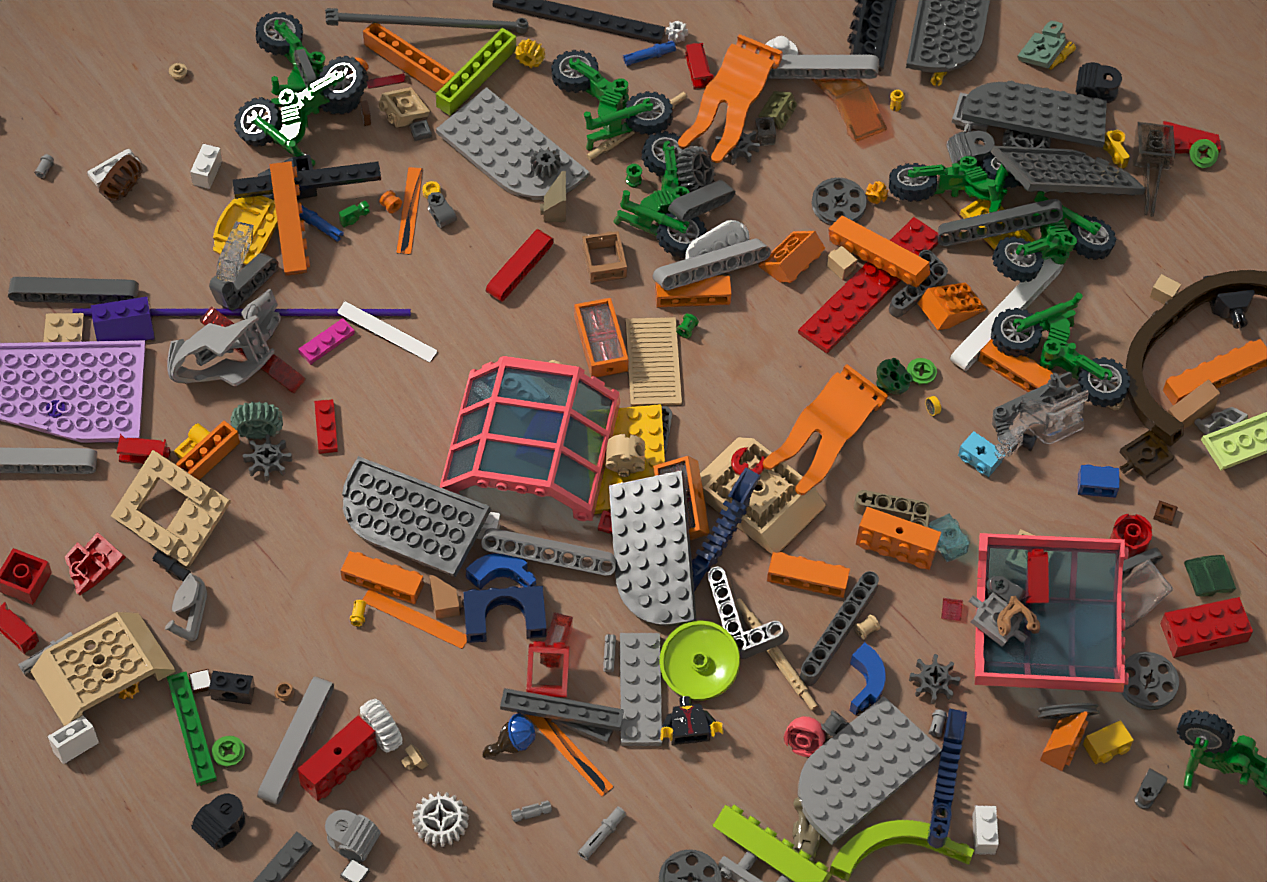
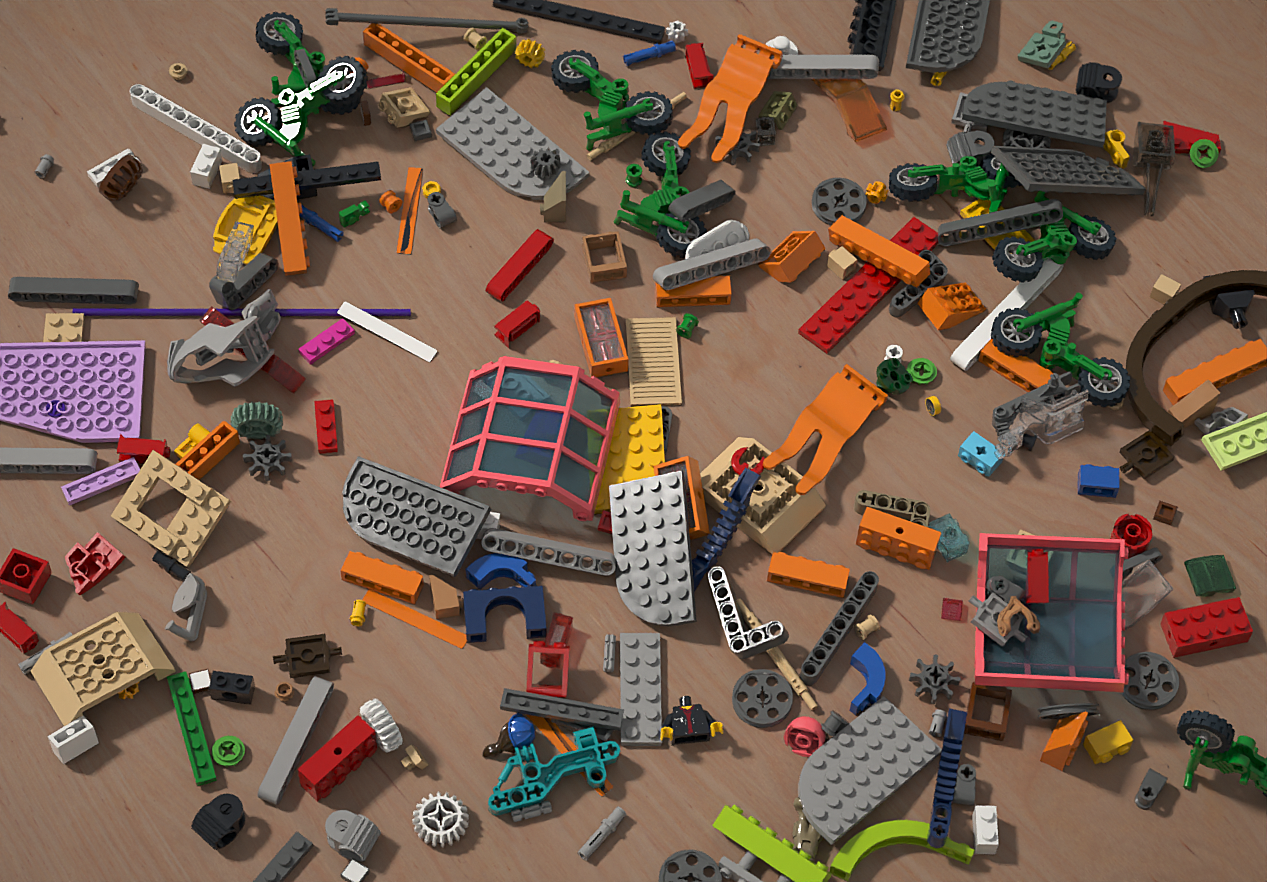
(100, 481): none -> lavender plate
(123, 320): dark purple slope -> none
(195, 128): none -> white beam
(228, 173): none -> tan brick
(307, 655): none -> dark brown plate
(475, 39): none -> tan bush
(517, 322): none -> red window
(584, 759): none -> teal beam
(625, 454): tan brick -> none
(695, 168): dark grey gear -> none
(700, 660): lime dish -> none
(754, 701): none -> dark grey wedge
(894, 351): none -> white bush
(965, 787): none -> dark grey piece
(983, 728): none -> reddish brown window

